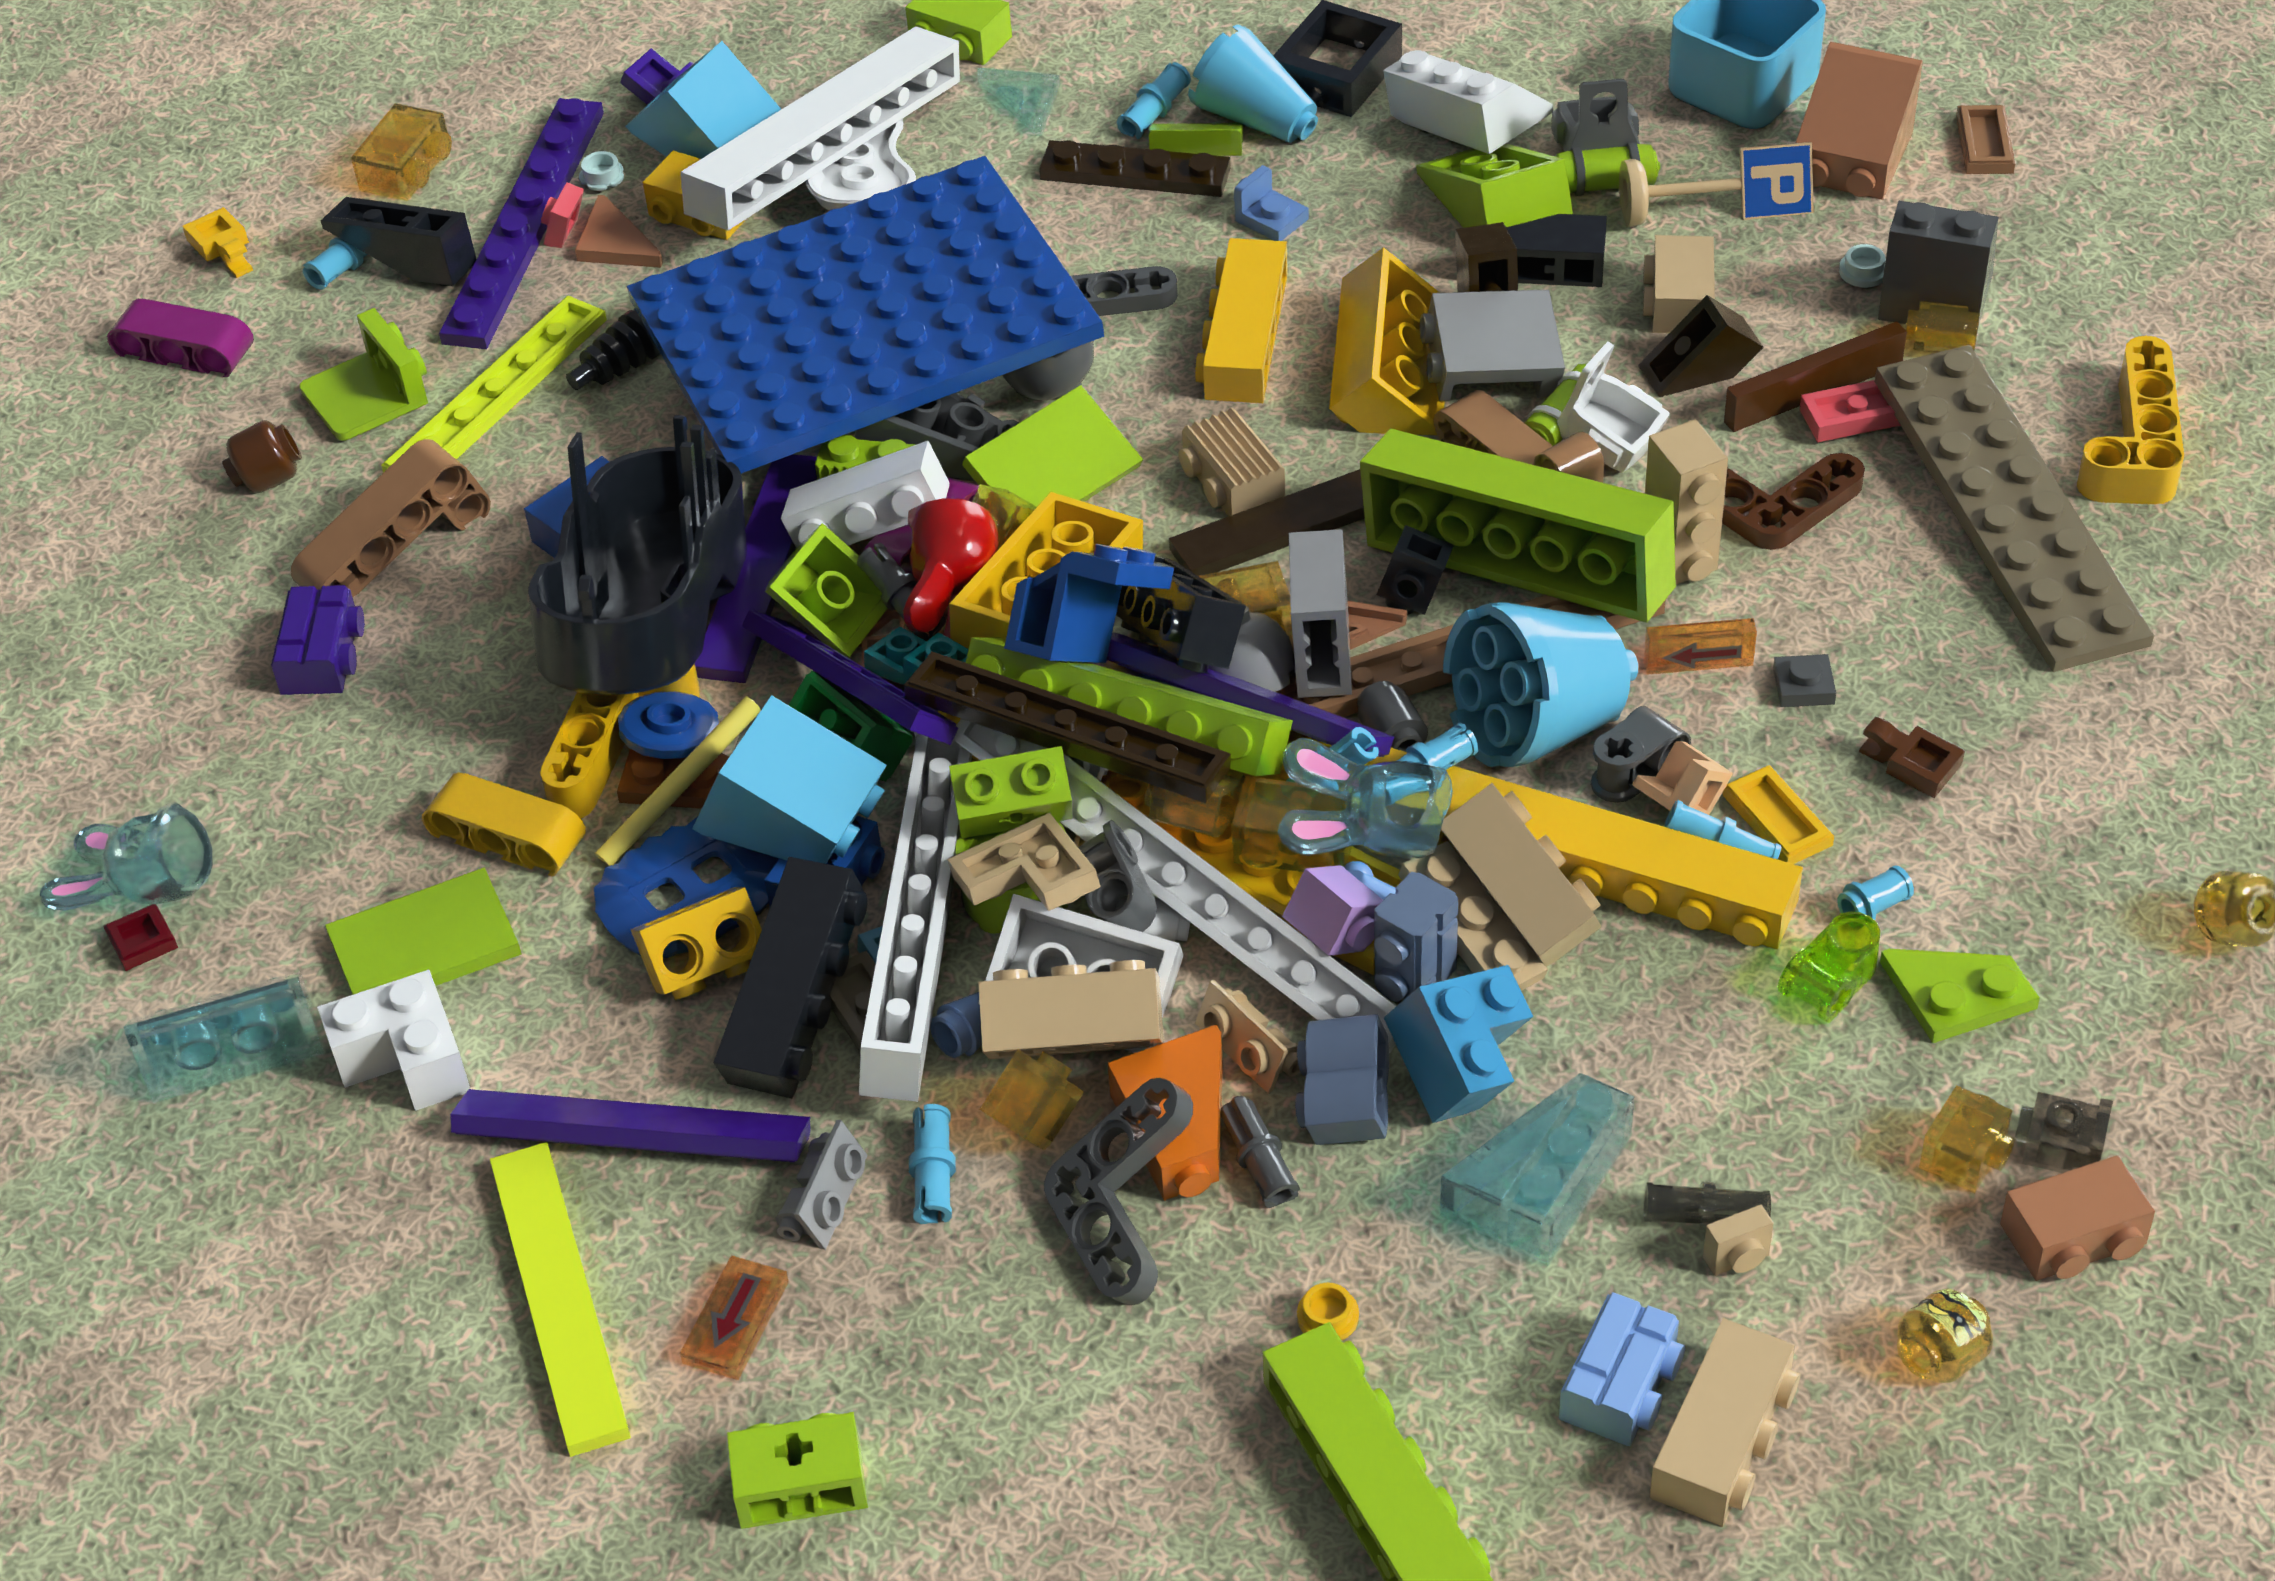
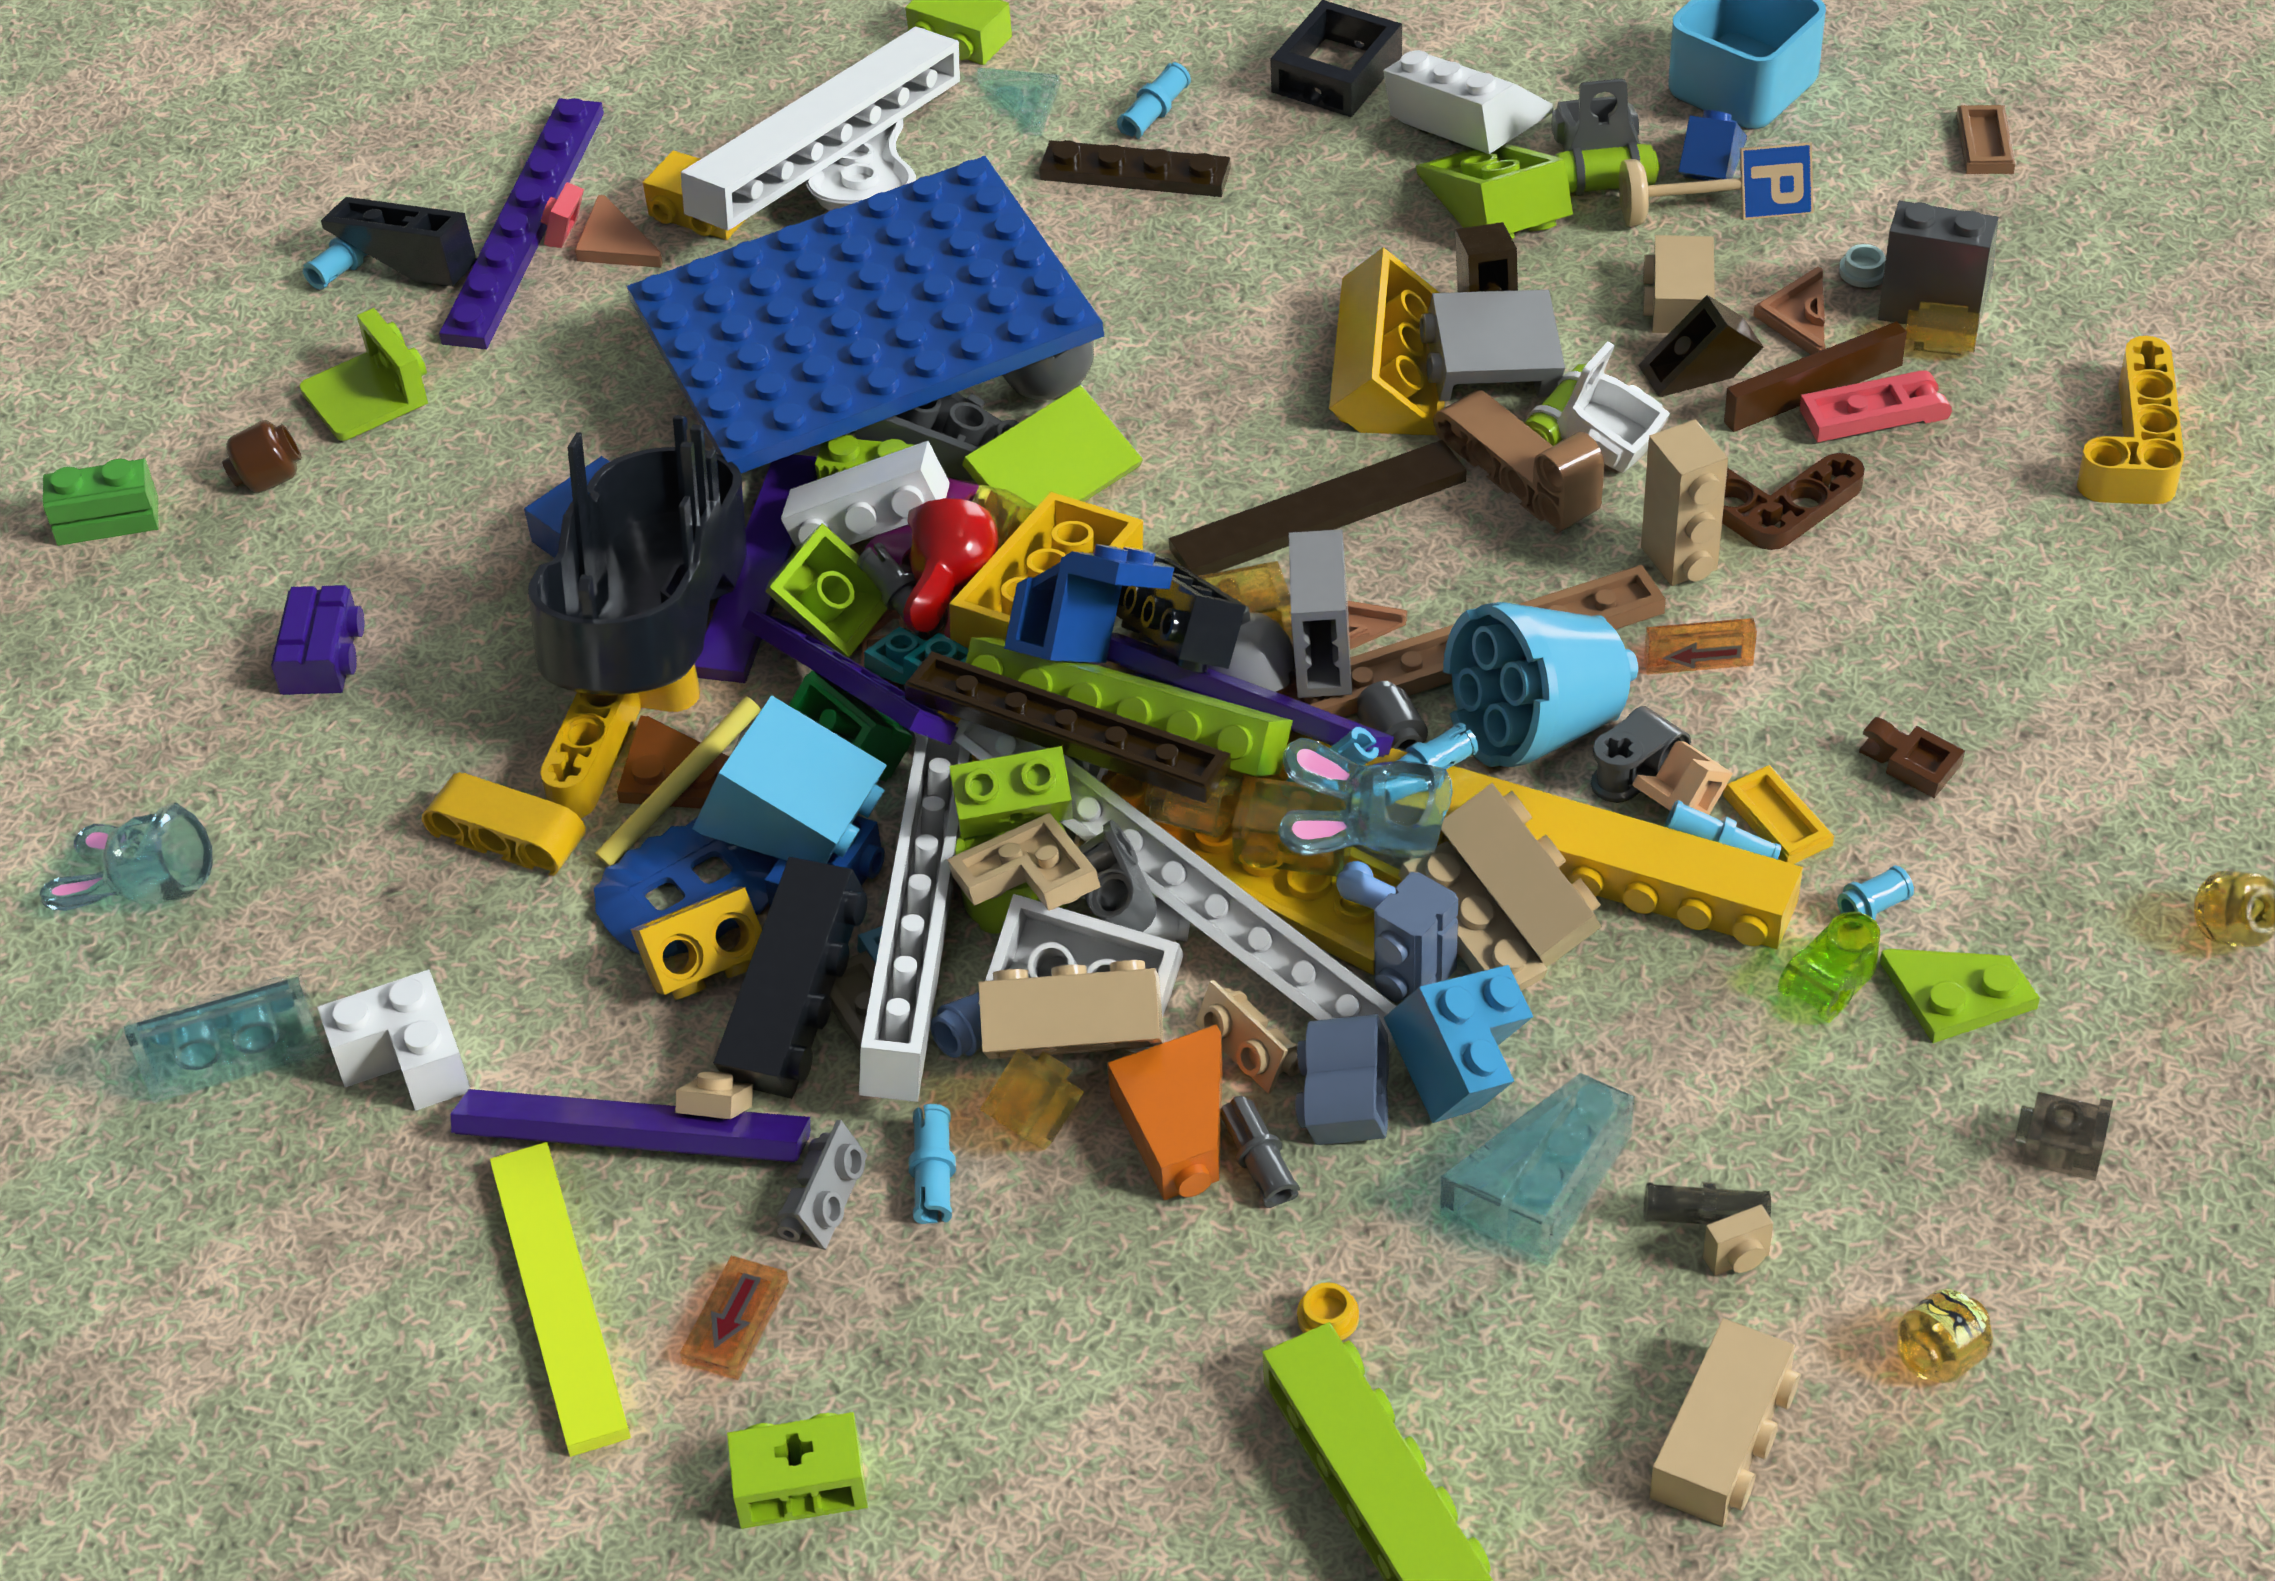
(100, 501): none -> bright green brick
(140, 936): dark red tile -> none
(181, 336): magenta beam -> none
(220, 236): yellow plate -> none
(390, 517): medium nougat beam -> none
(401, 152): clear yellow brick -> none
(437, 929): lime tile -> none
(509, 378): neon yellow tile -> none
(601, 171): light aqua plate -> none
(612, 352): black piece -> none
(650, 76): dark purple bracket -> none
(666, 724): blue wheel -> none
(704, 107): medium azure slope -> none
(714, 1096): none -> tan plate
(1101, 1178): dark grey beam -> none
(1120, 281): dark grey beam -> none
(1197, 138): lime slope -> none
(1231, 463): tan brick -> none
(1244, 321): yellow brick -> none
(1252, 88): medium azure cone -> none
(1266, 209): medium blue bracket -> none
(1333, 910): lavender brick -> none
(1414, 571): black brick -> none
(1523, 523): lime brick -> none
(1561, 250): black slope -> none
(1620, 1370): light blue brick -> none
(1711, 146): none -> blue slope
(1797, 311): none -> nougat tile
(1804, 680): dark grey plate -> none
(1860, 118): nougat slope -> none
(1967, 1139): clear yellow brick -> none
(2013, 509): dark tan plate -> none
(2077, 1219): nougat brick -> none

